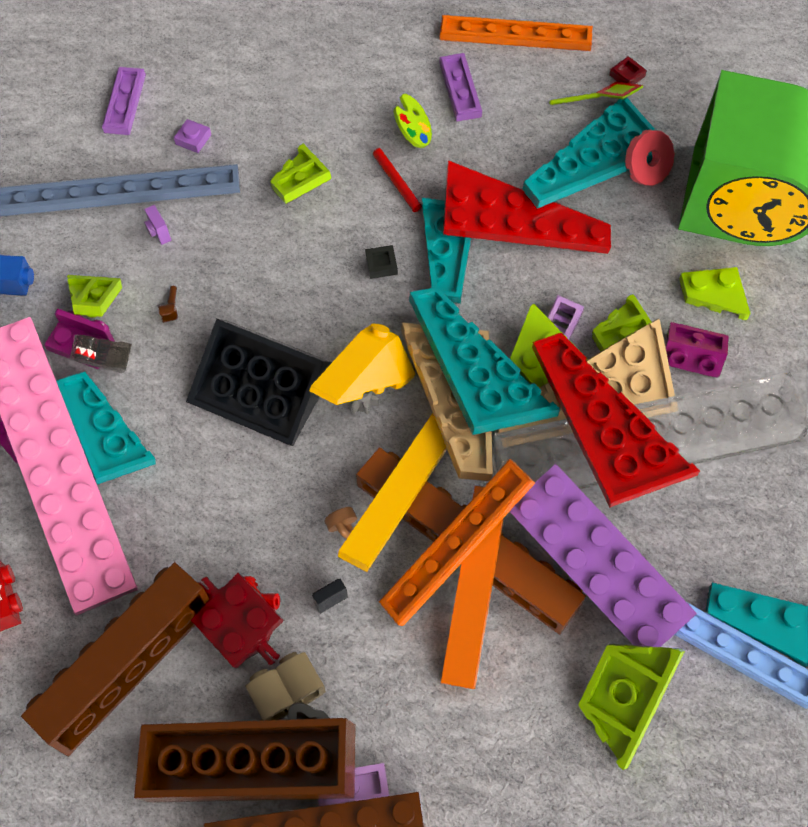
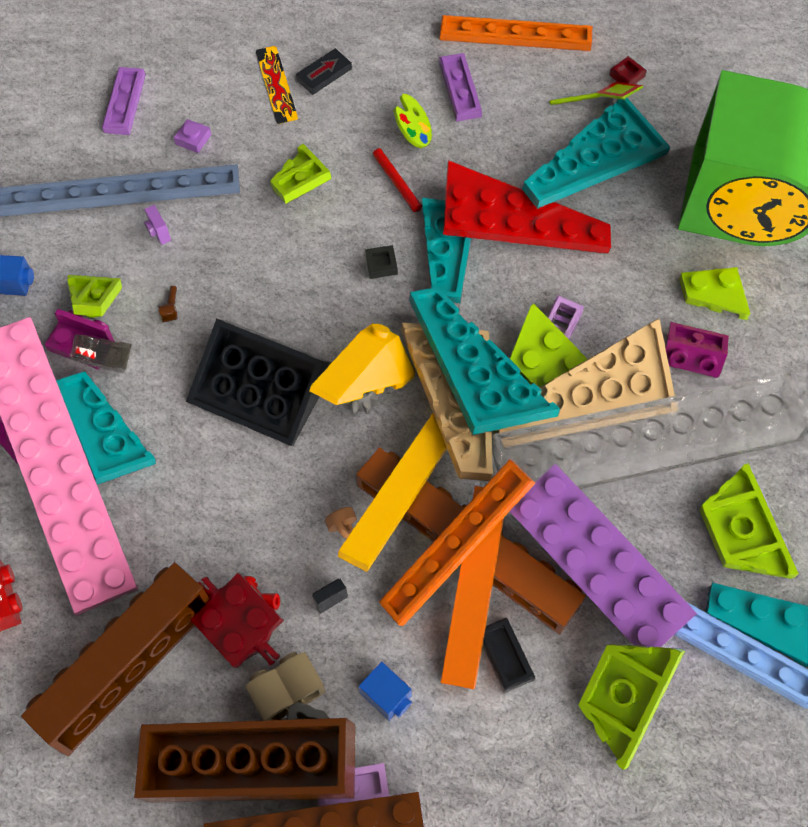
(276, 85): none -> sticker
(324, 71): none -> black tile
(386, 692): none -> blue brick
(506, 656): none -> black tile
(611, 431): red wing -> none
(620, 323): lime wing -> none
(662, 160): coral tile -> none
(745, 528): none -> lime wing

